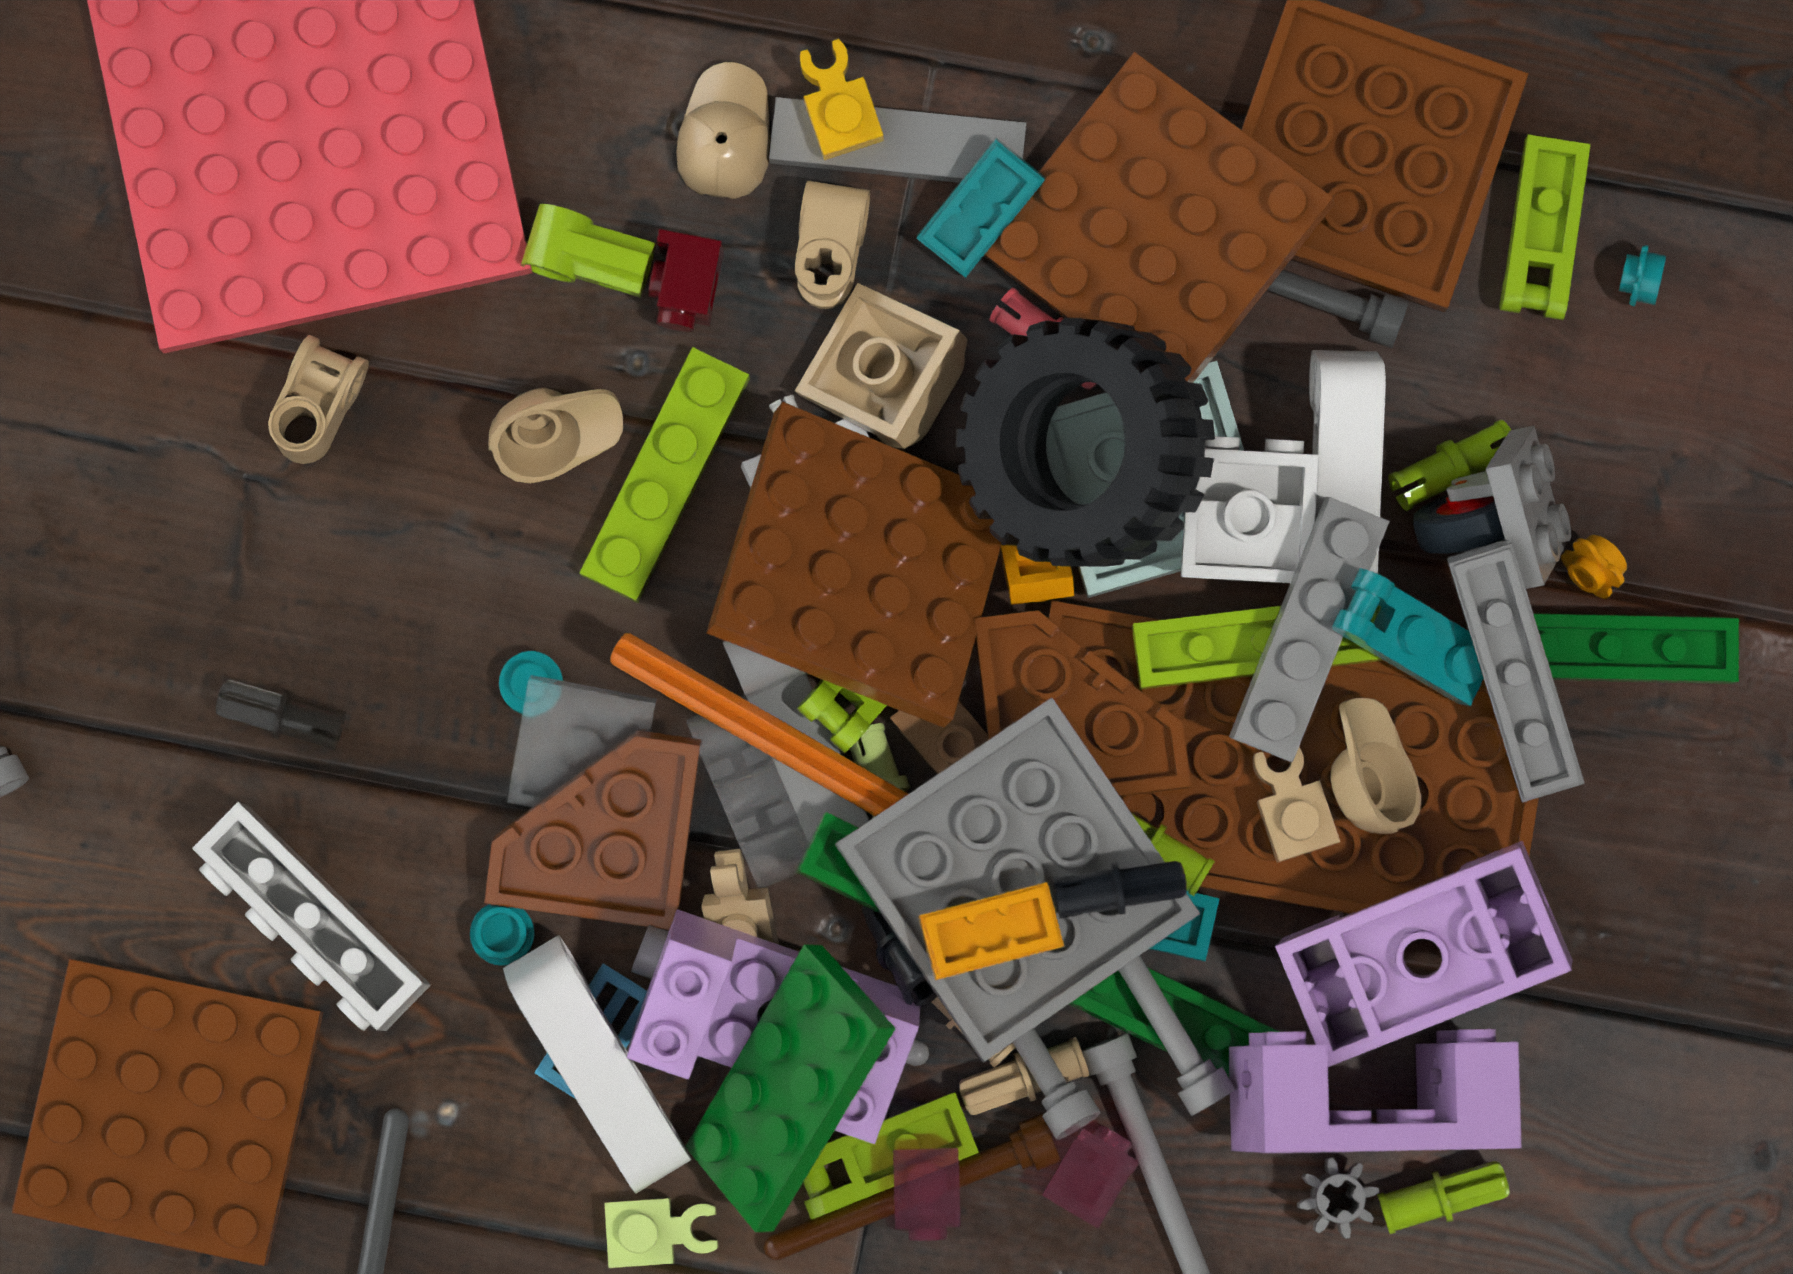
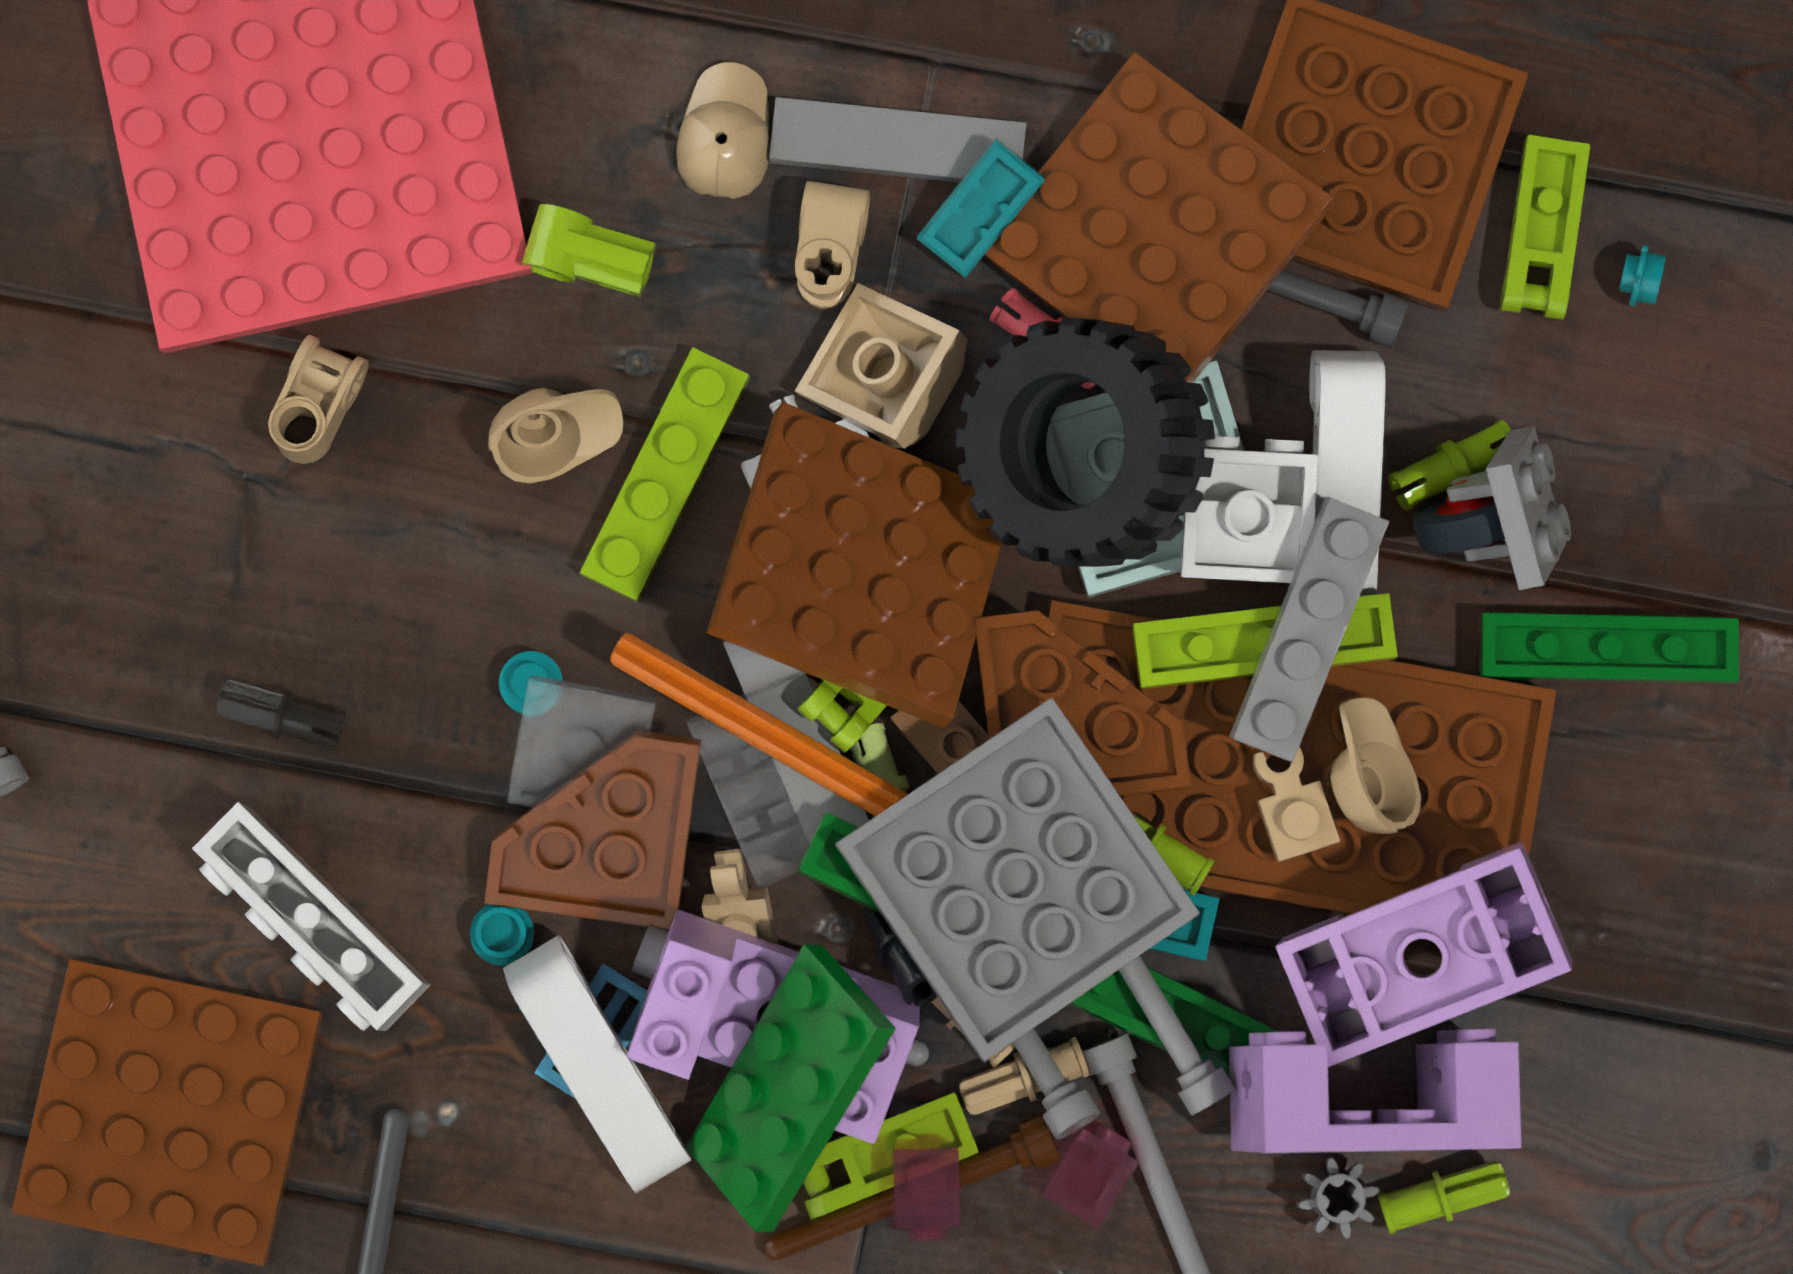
(646, 1231): yellowish green plate -> none
(686, 280): dark red brick -> none
(841, 110): yellow plate -> none
(991, 931): light orange plate -> none
(1033, 580): light orange plate -> none
(1119, 888): black axle -> none
(1411, 637): teal plate -> none
(1515, 670): light grey tile -> none
(1595, 565): light orange plate -> none

